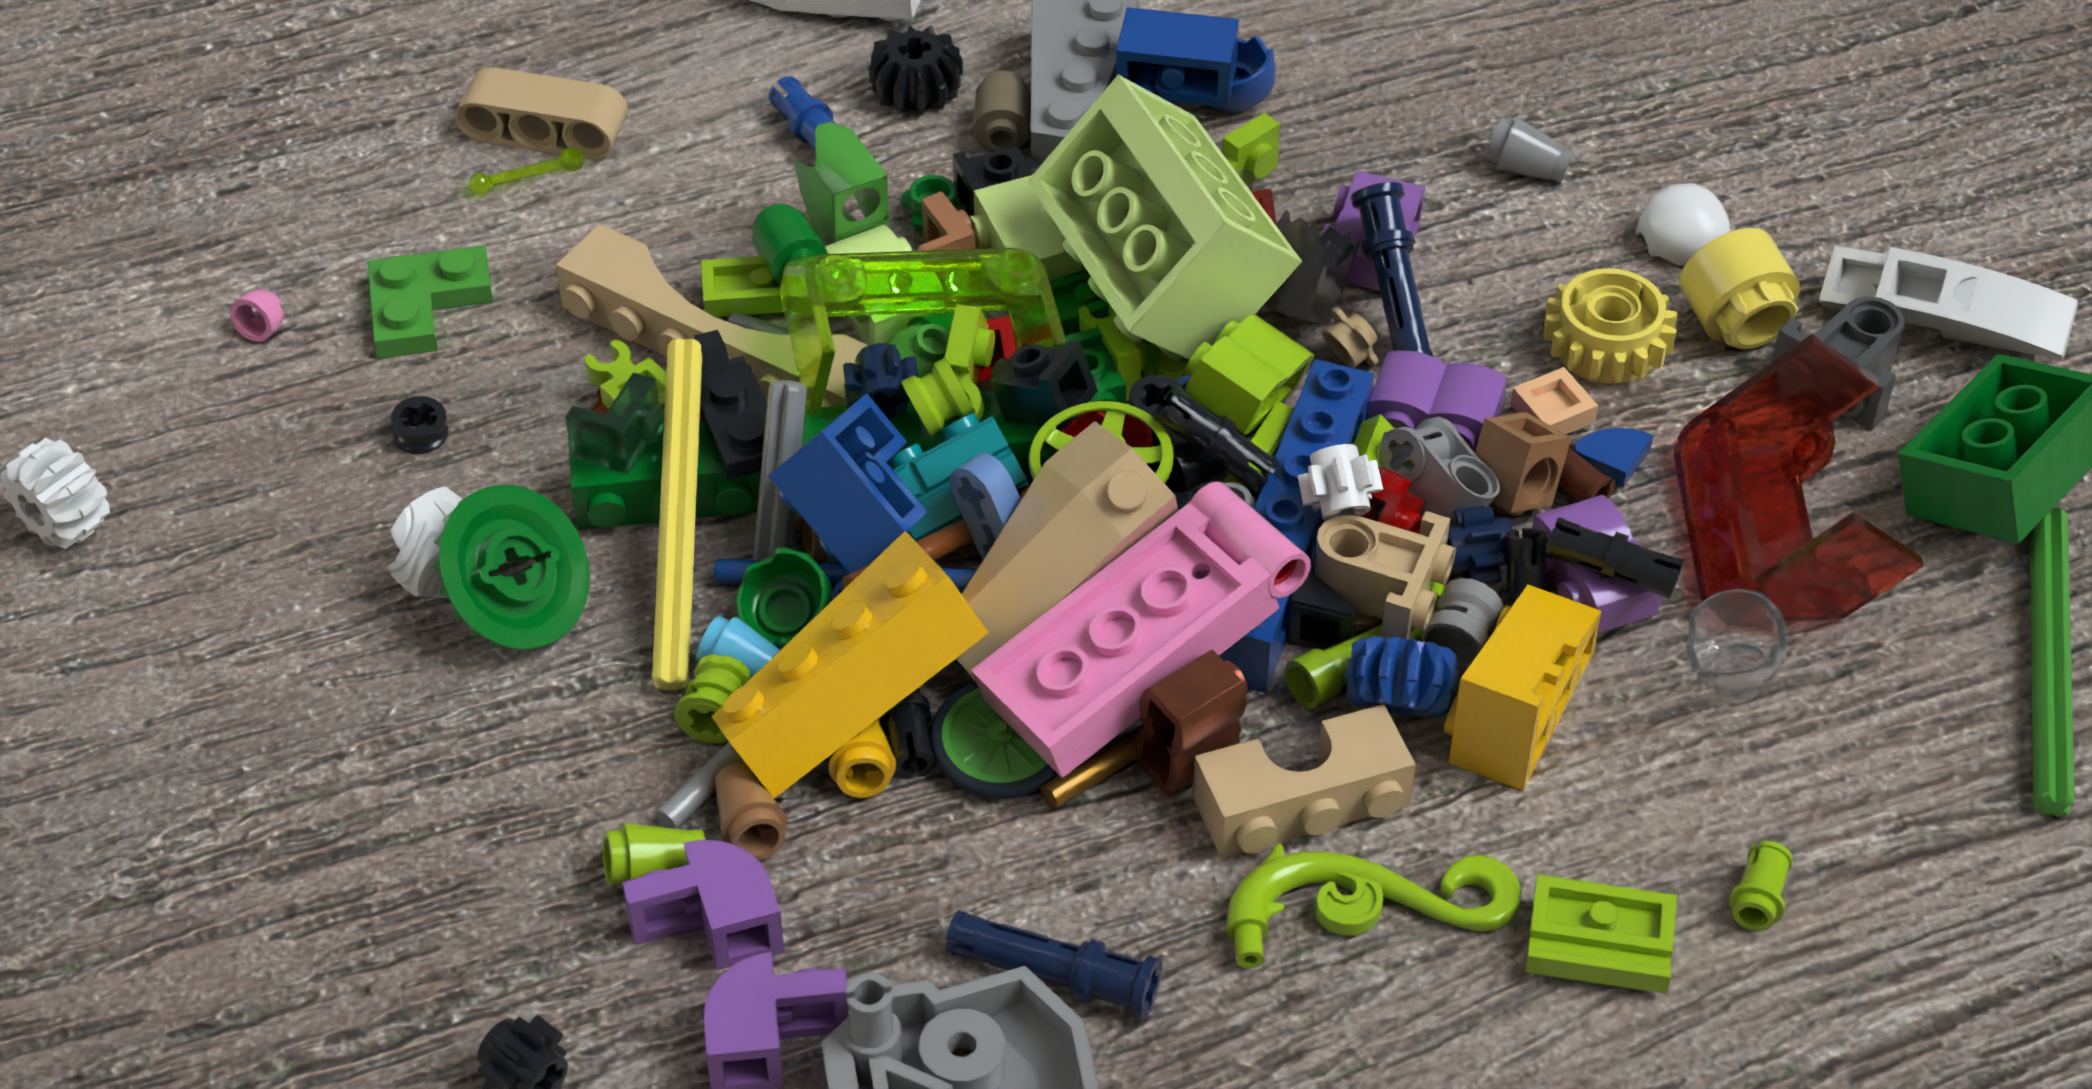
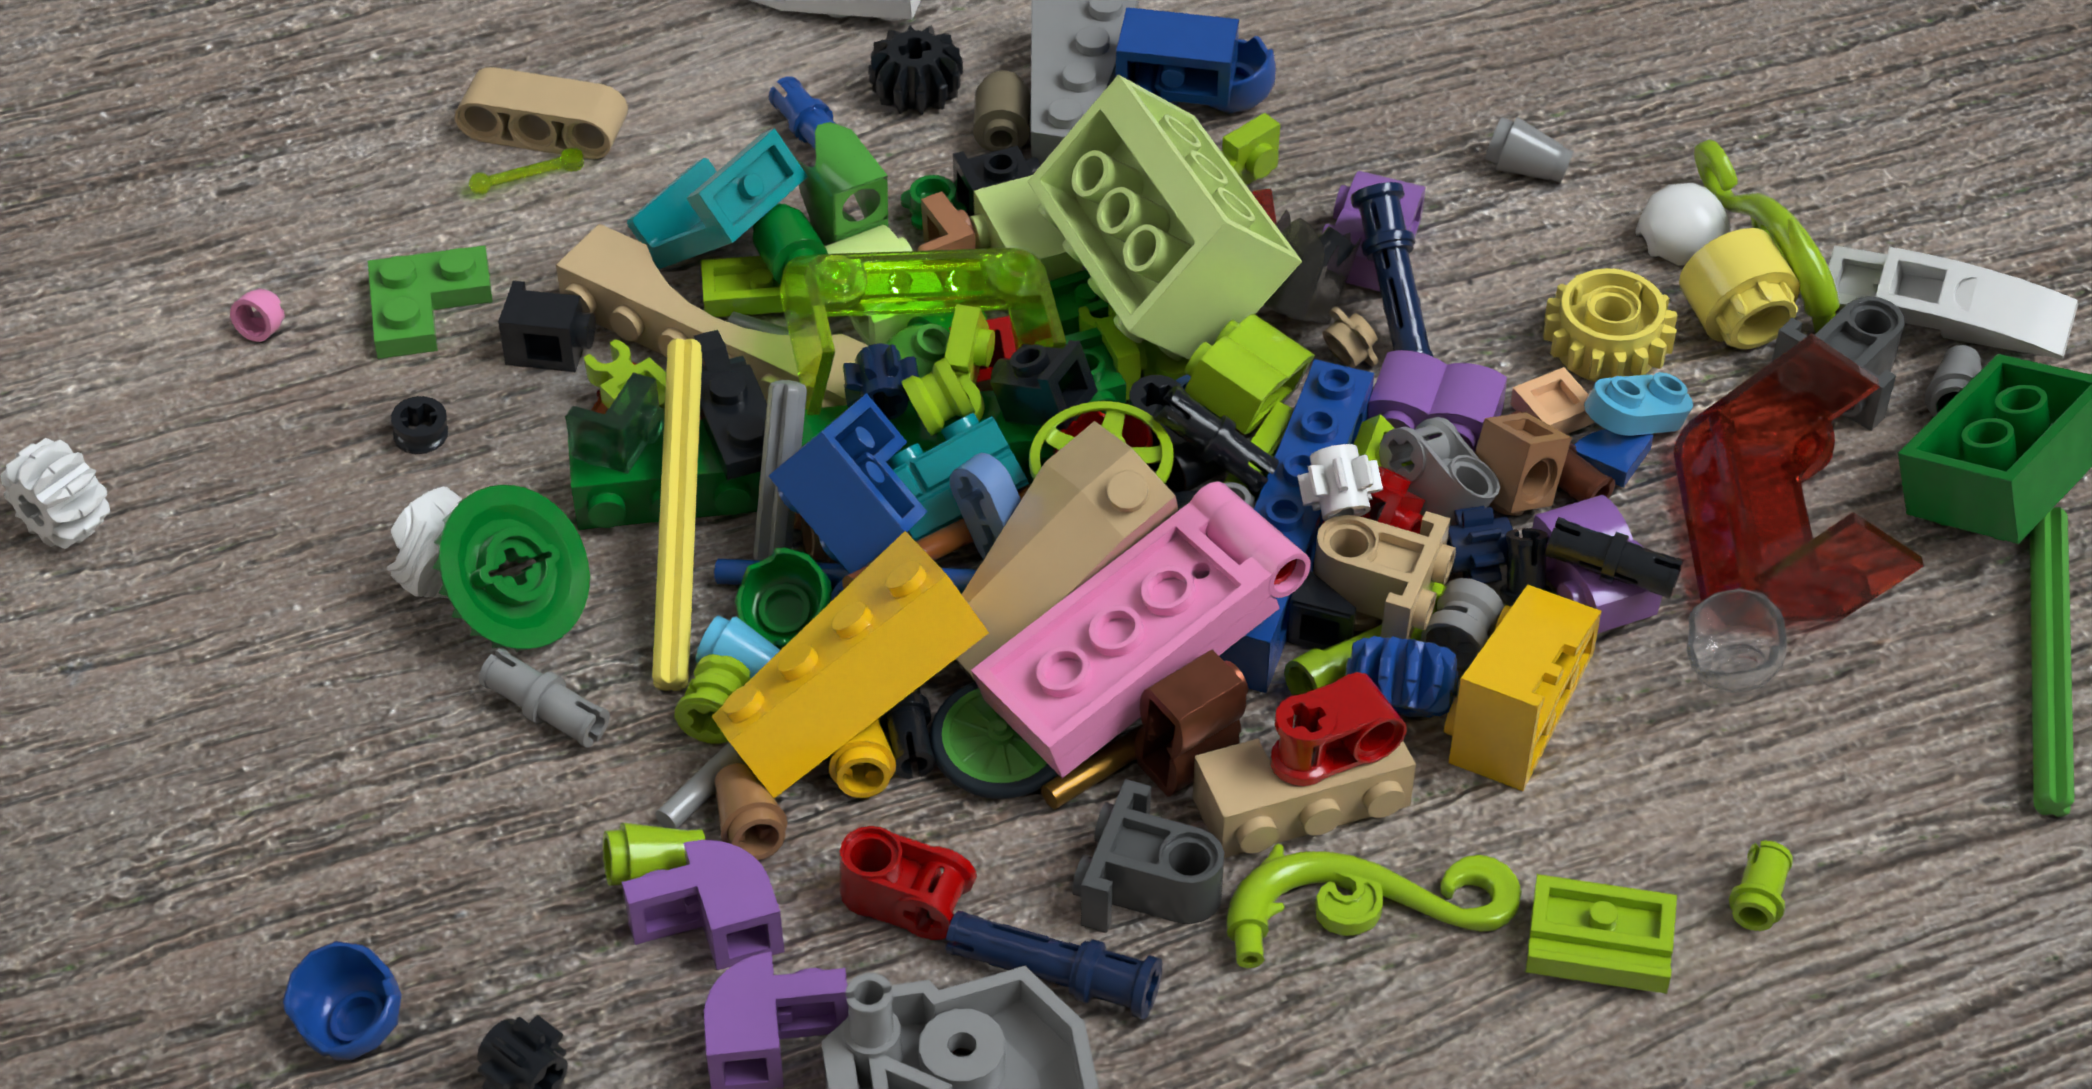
(342, 1000): none -> blue hair
(544, 329): none -> black brick
(544, 697): none -> light grey pin
(716, 207): none -> teal panel
(905, 881): none -> red piece
(1146, 865): none -> dark grey pin
(1338, 722): none -> red piece
(1639, 404): none -> medium azure plate
(1794, 242): none -> lime plant
(1953, 374): none -> light grey cone

